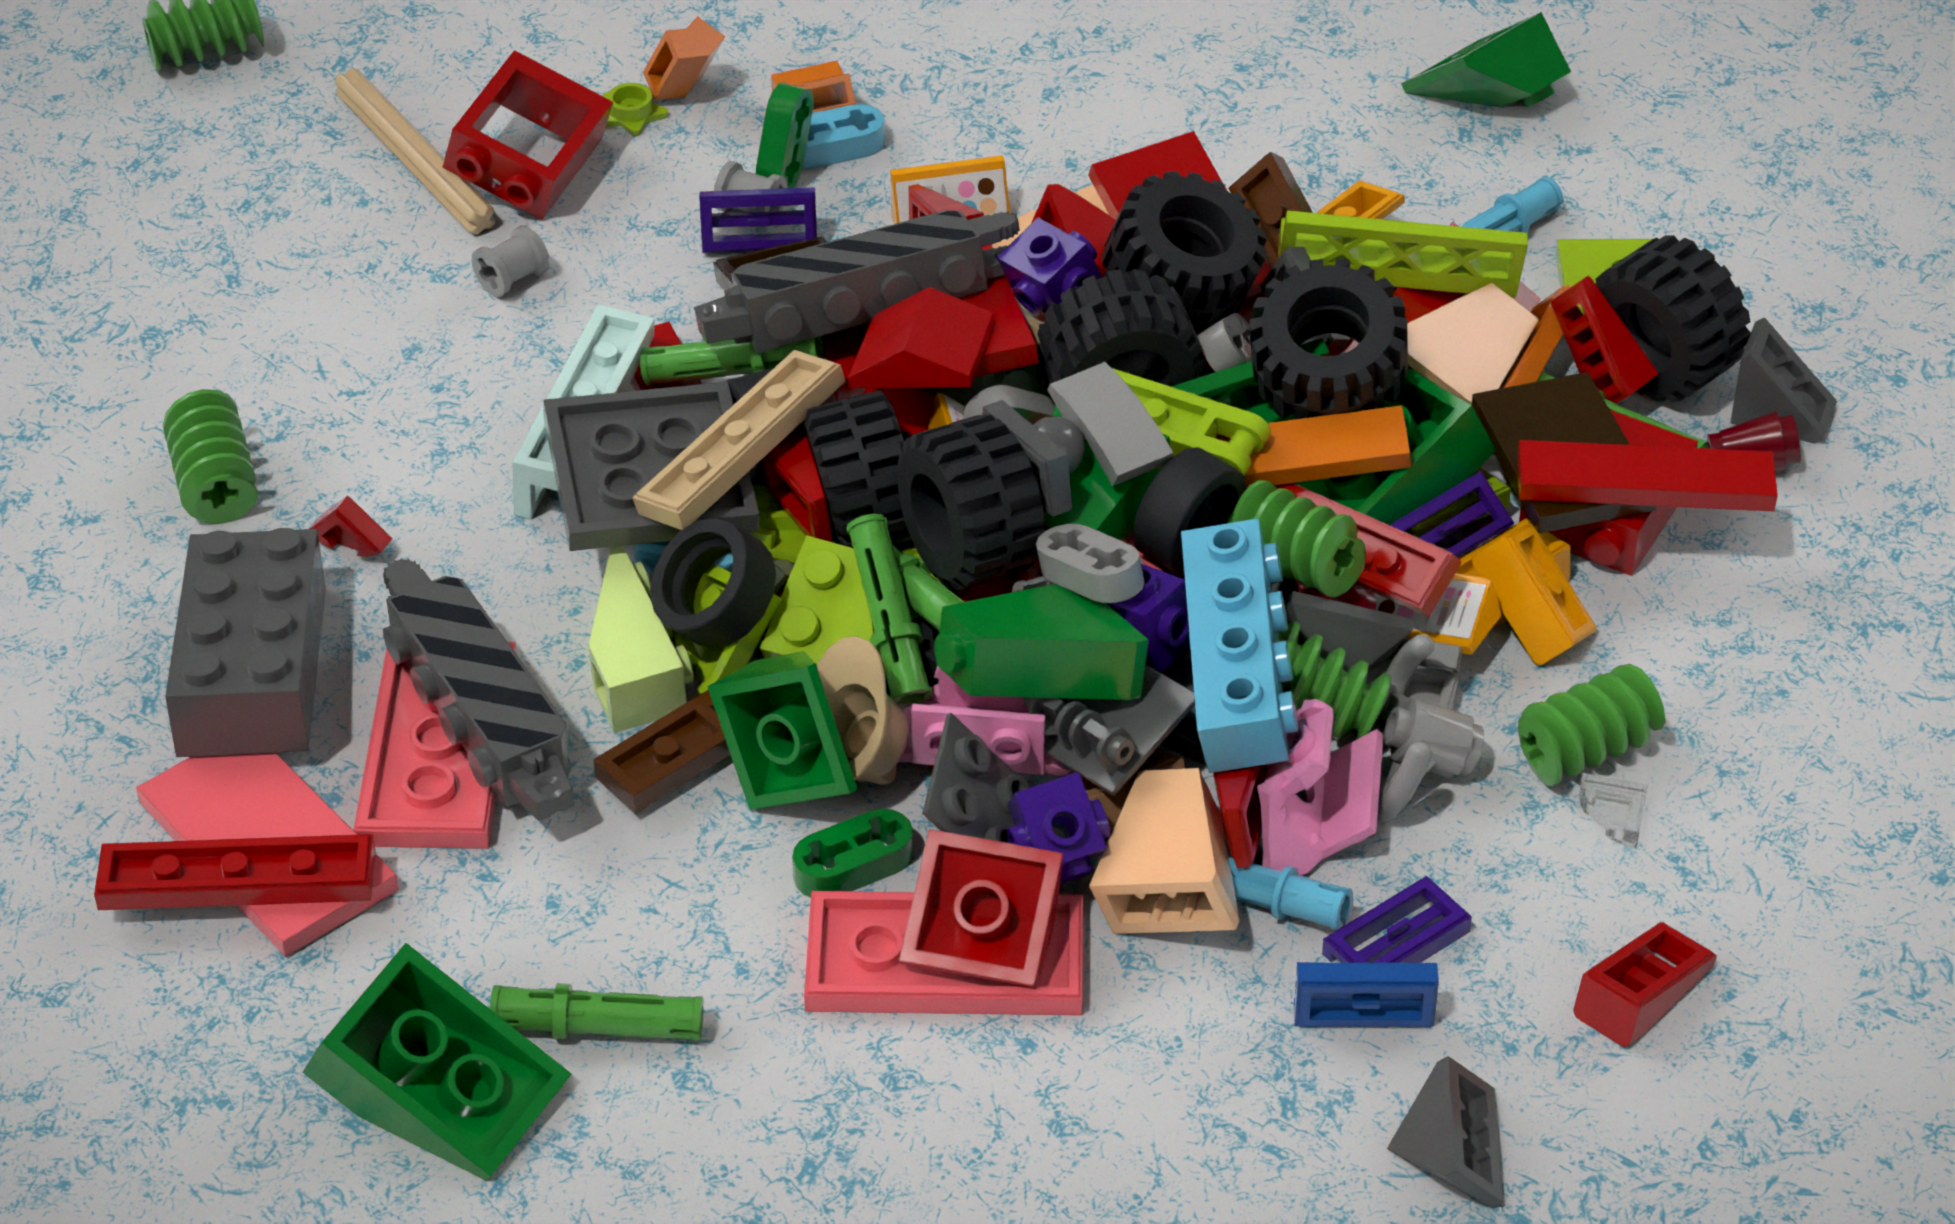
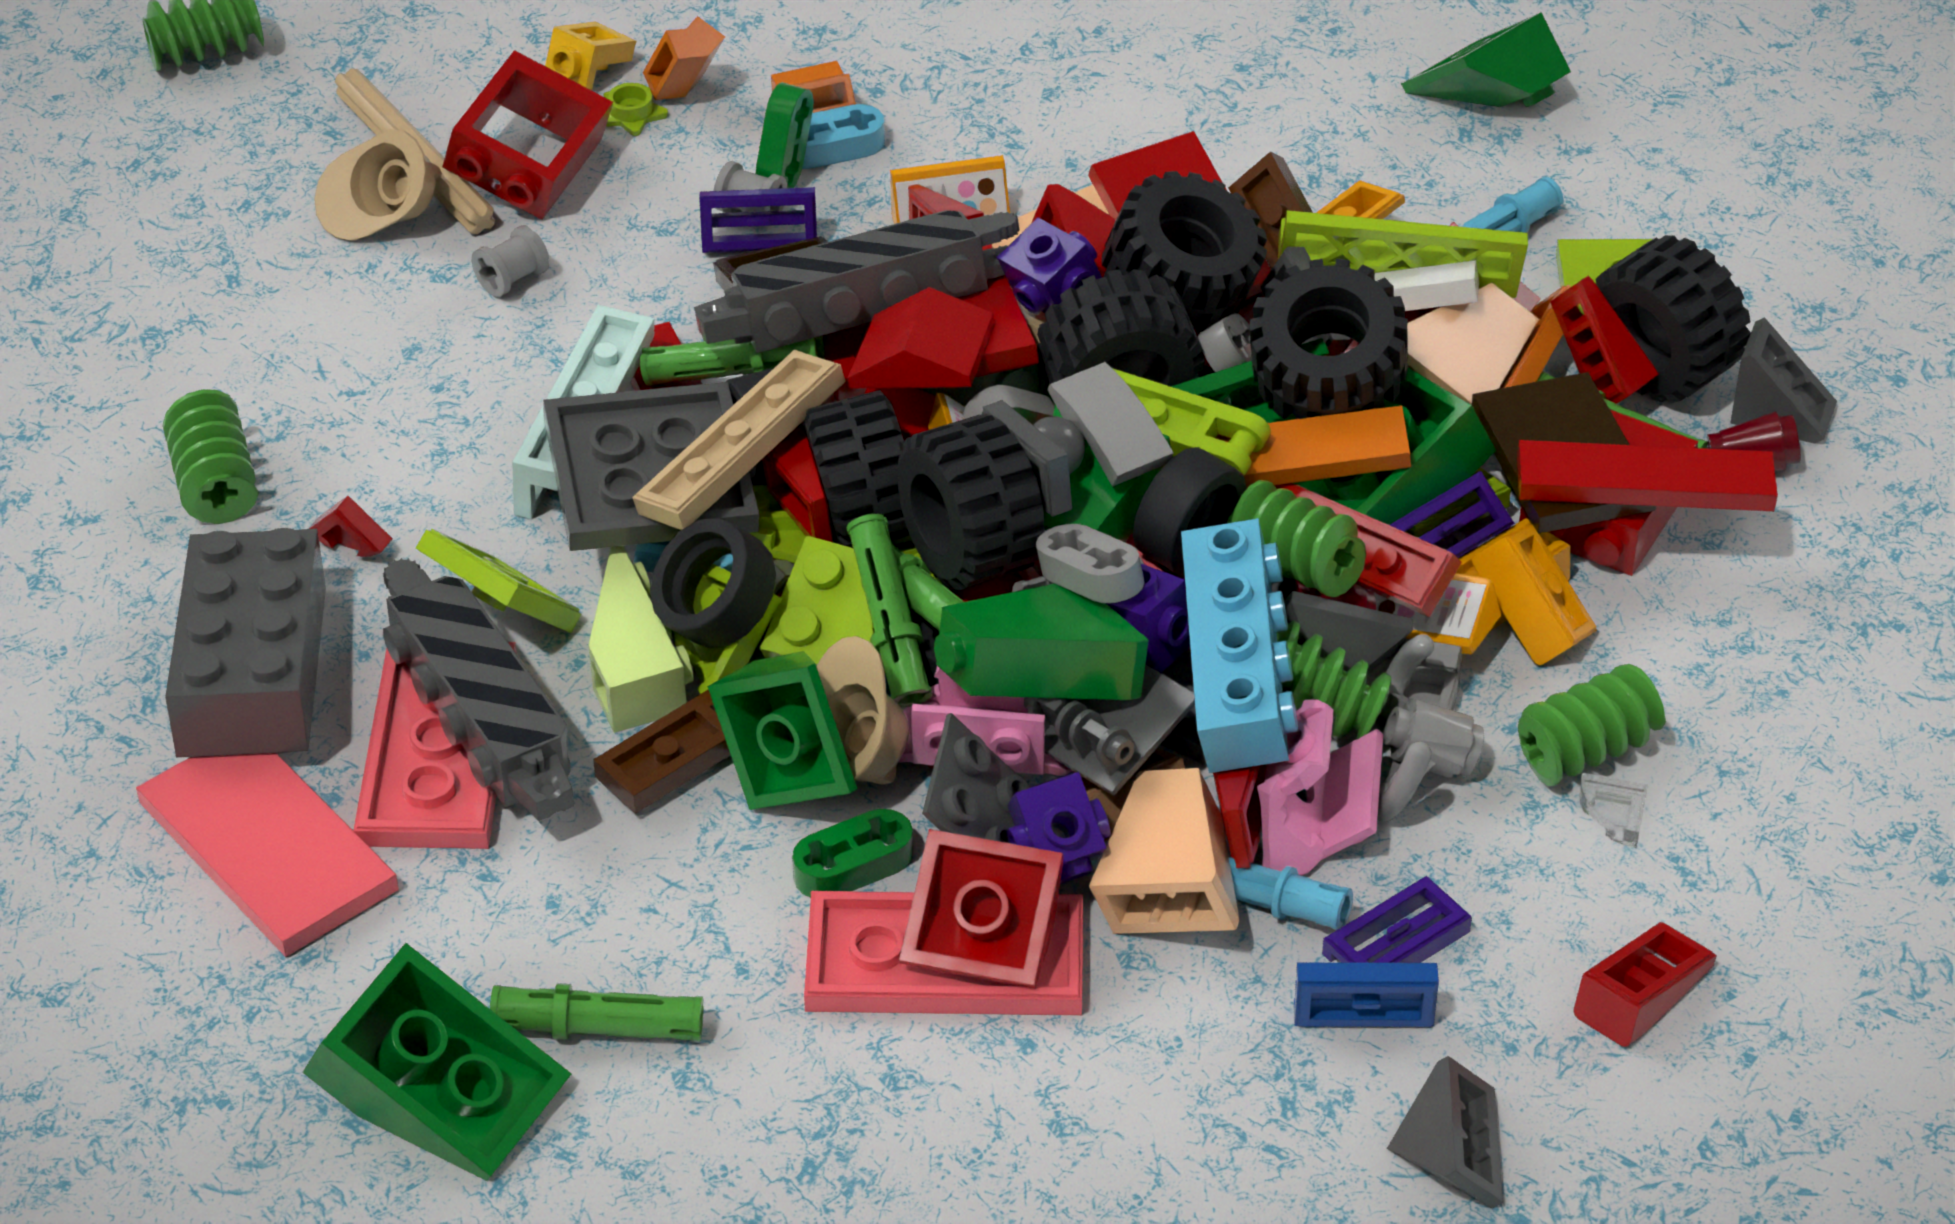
(235, 872): red tile -> none
(375, 186): none -> tan piece
(497, 581): none -> lime plate
(587, 47): none -> yellow bracket
(1435, 285): none -> white tile

